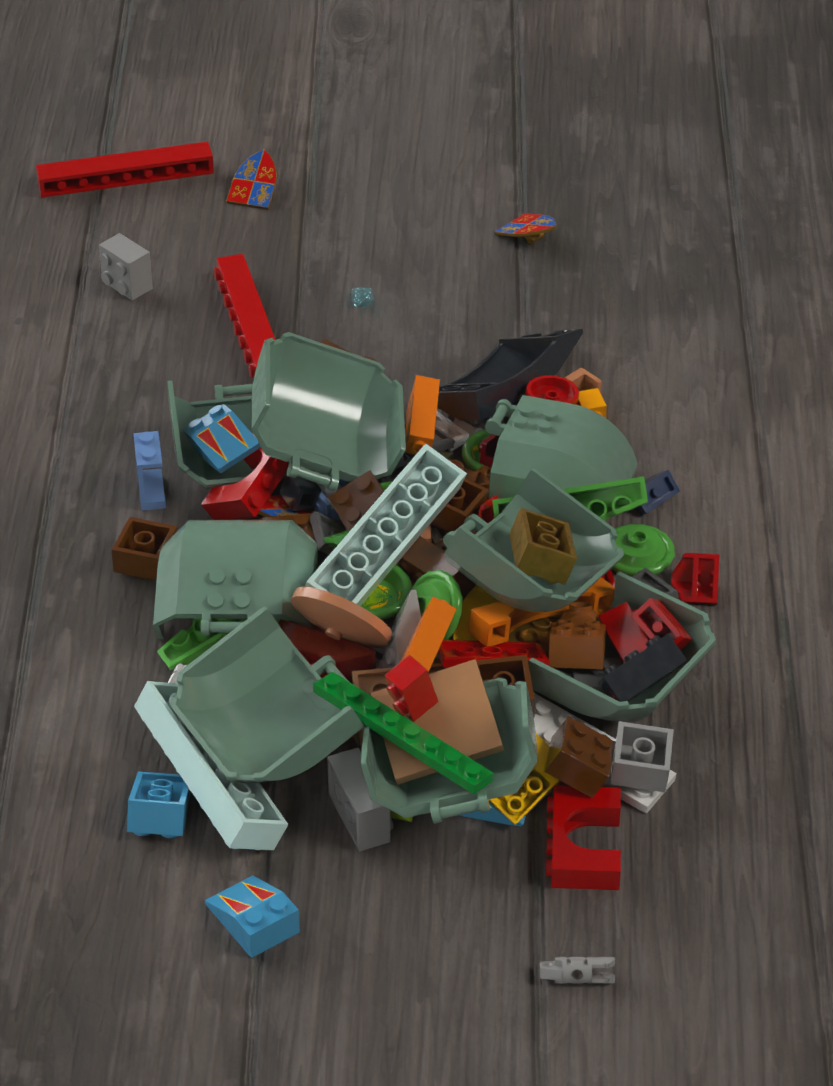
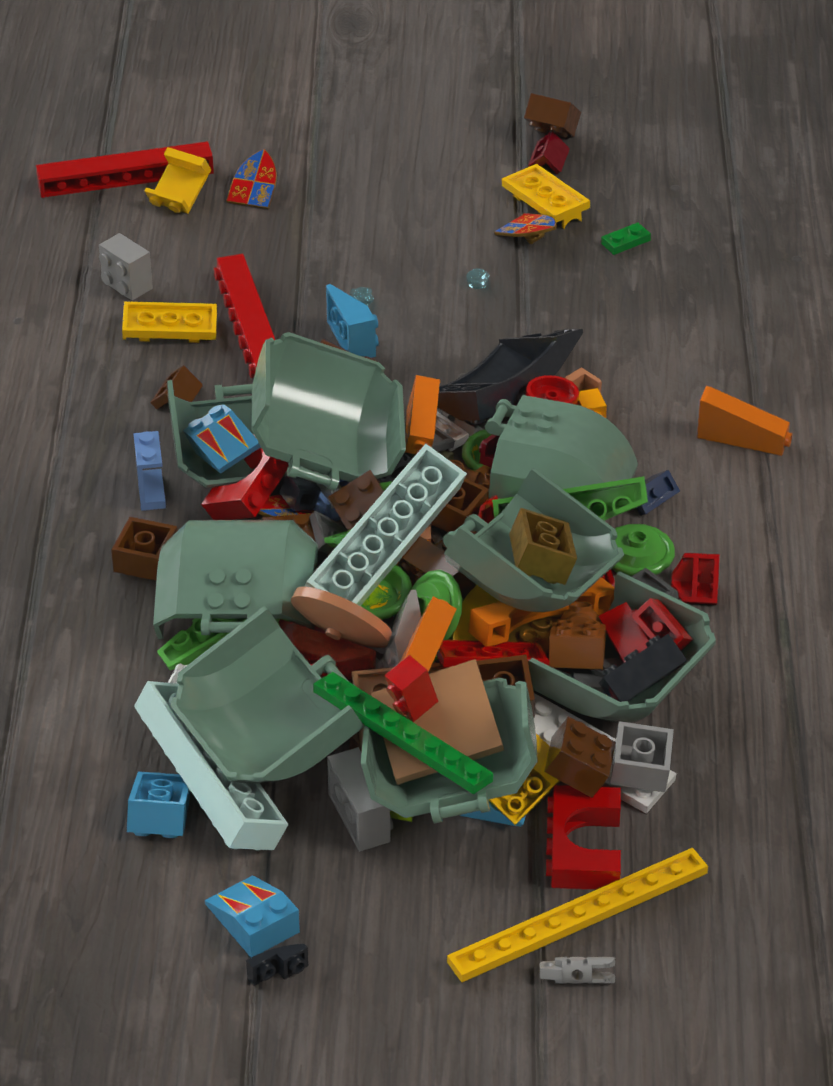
(169, 321): none -> yellow piece
(180, 181): none -> yellow panel
(184, 385): none -> reddish brown panel
(282, 960): none -> black slope
(351, 322): none -> dark azure slope
(477, 278): none -> clear light blue plate
(546, 194): none -> yellow piece
(551, 151): none -> dark red panel
(552, 115): none -> reddish brown brick
(576, 914): none -> yellow plate
(626, 238): none -> green plate
(741, 424): none -> orange slope

